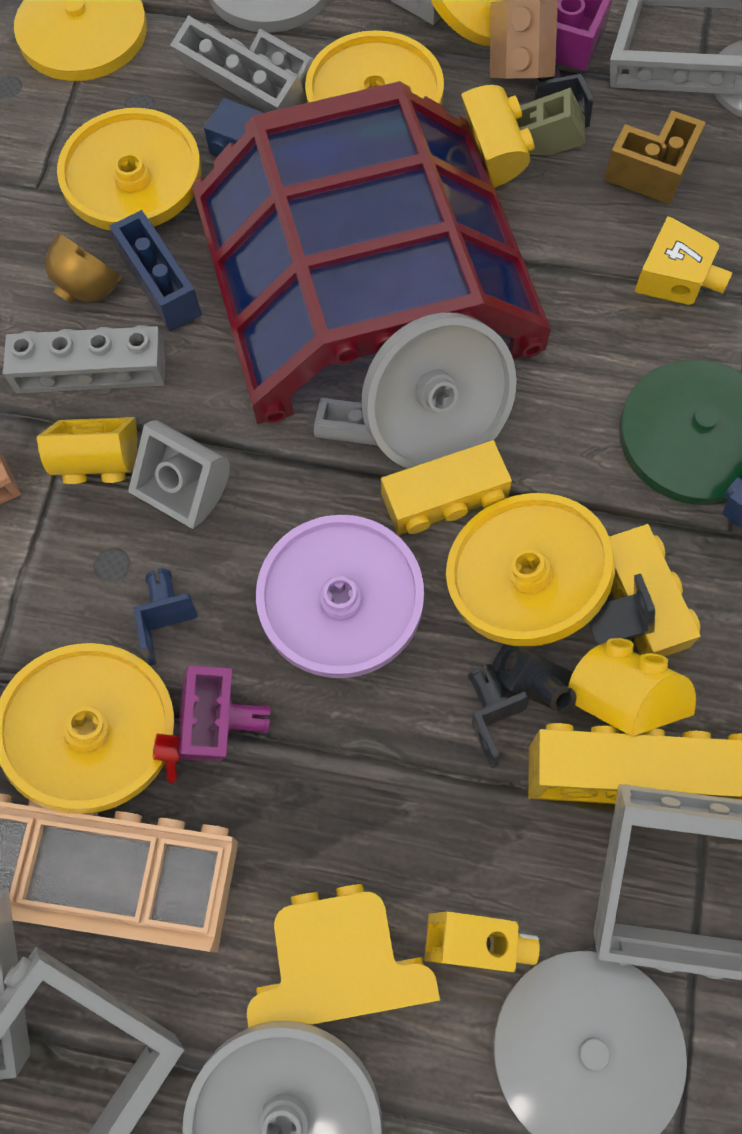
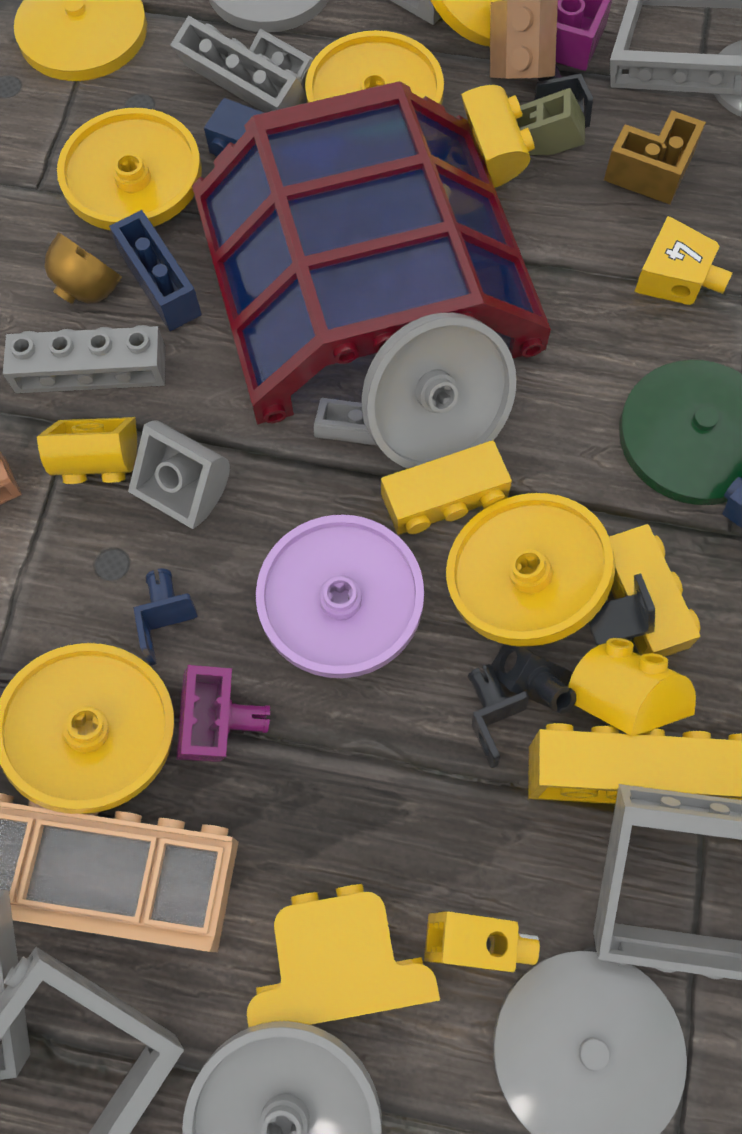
(166, 750): red hand -> none

